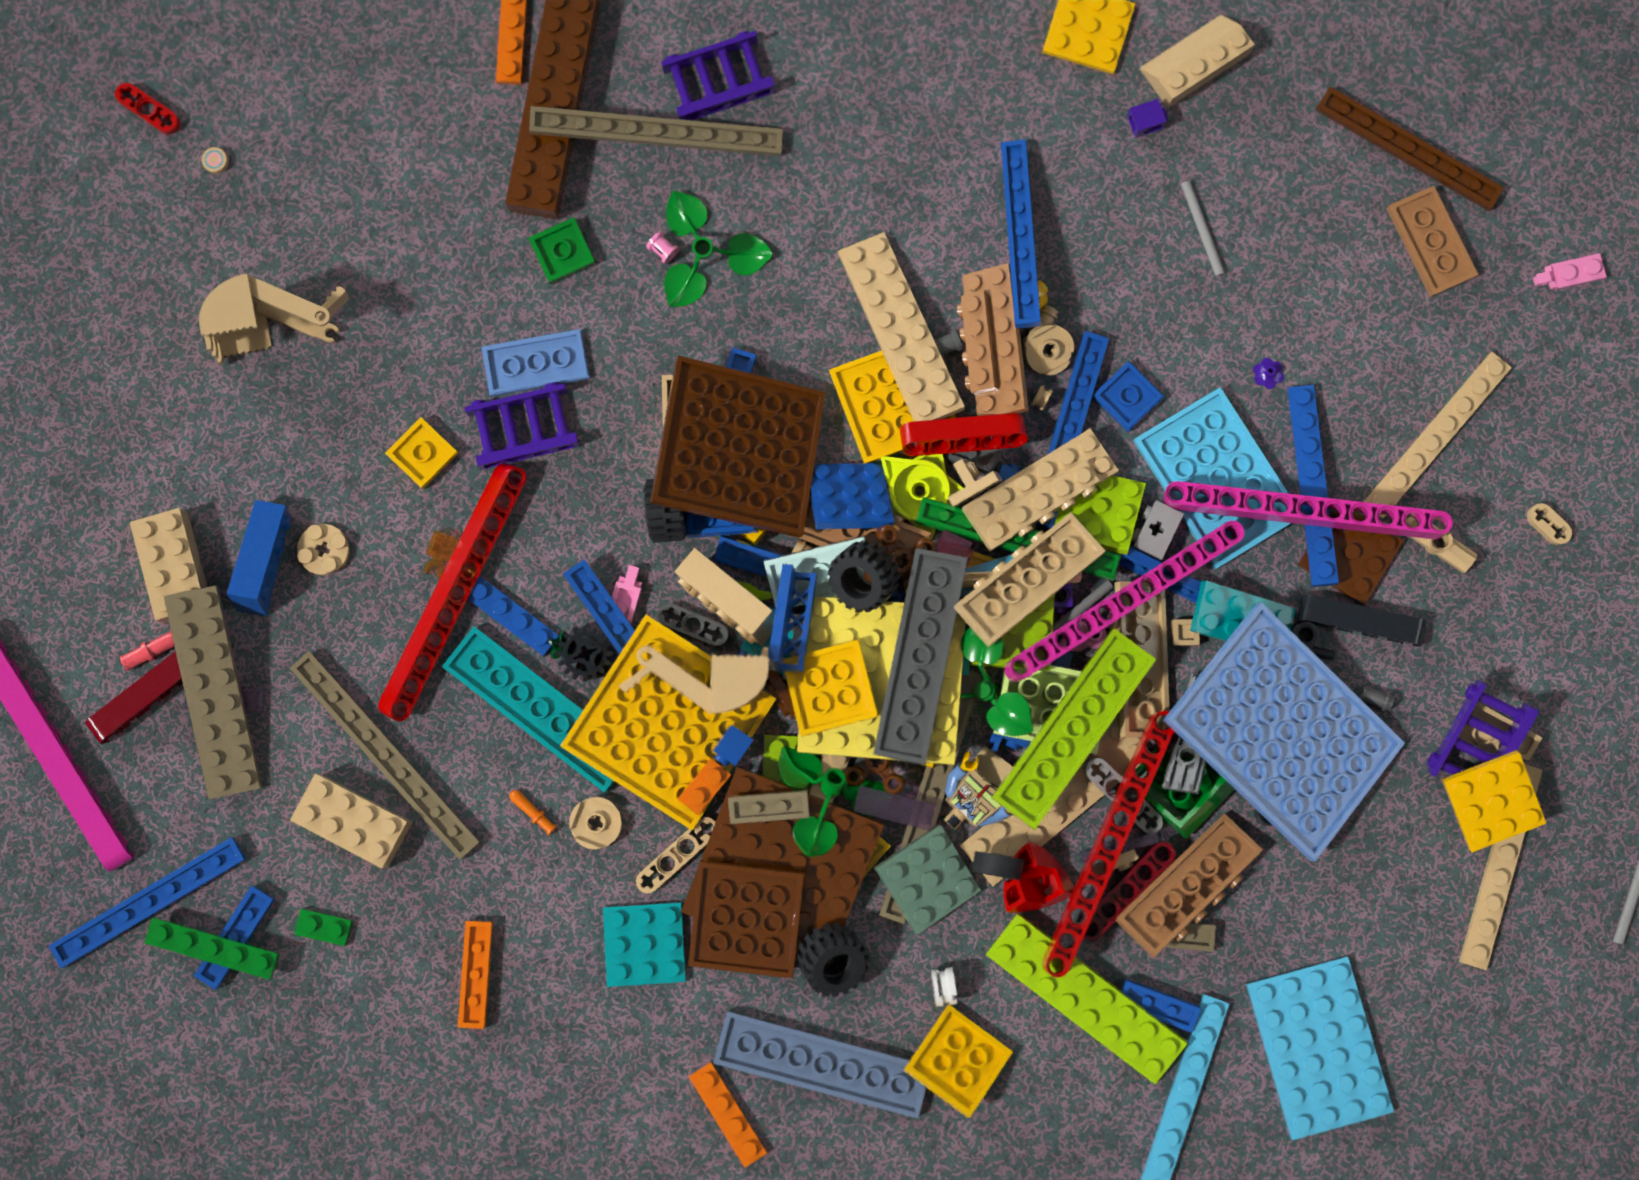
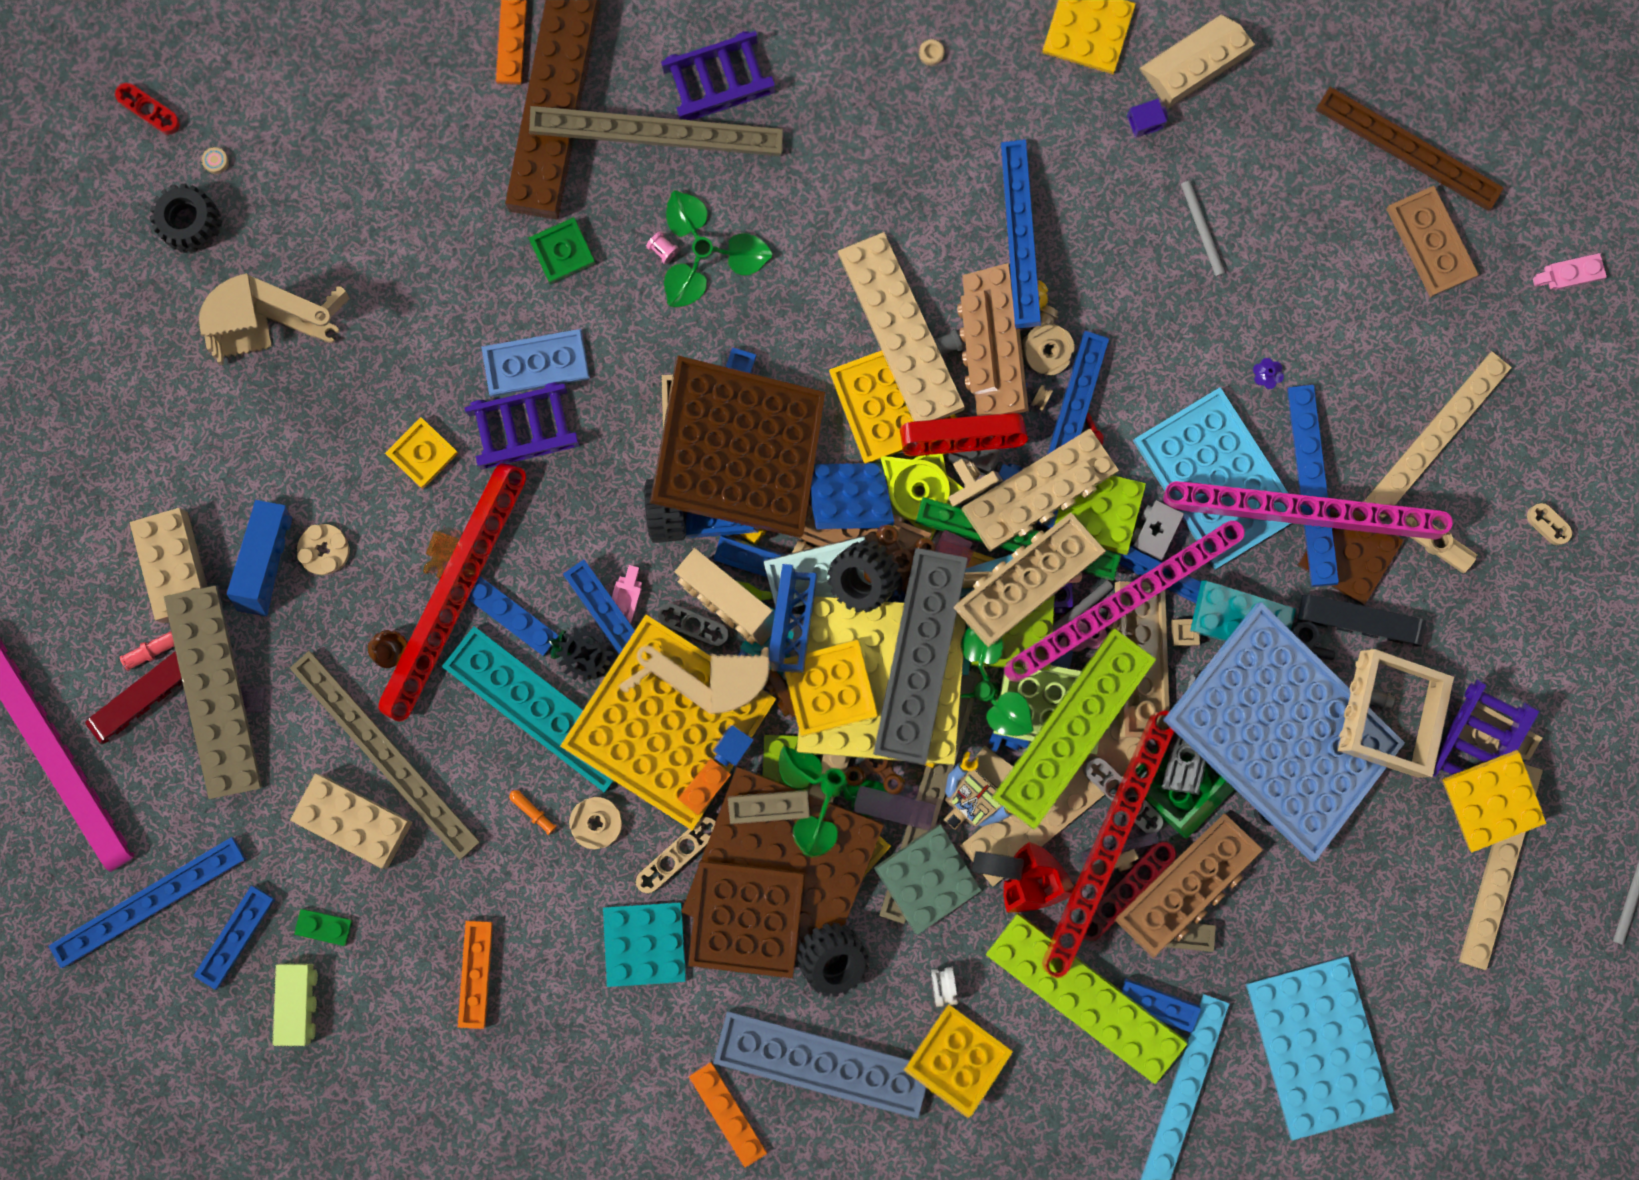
(171, 204): none -> black tyre
(212, 948): green plate -> none
(294, 1005): none -> yellowish green brick
(386, 648): none -> reddish brown hair
(931, 52): none -> tan tile
(1097, 433): none -> red hand
(1127, 396): blue plate -> none
(1431, 720): none -> tan window

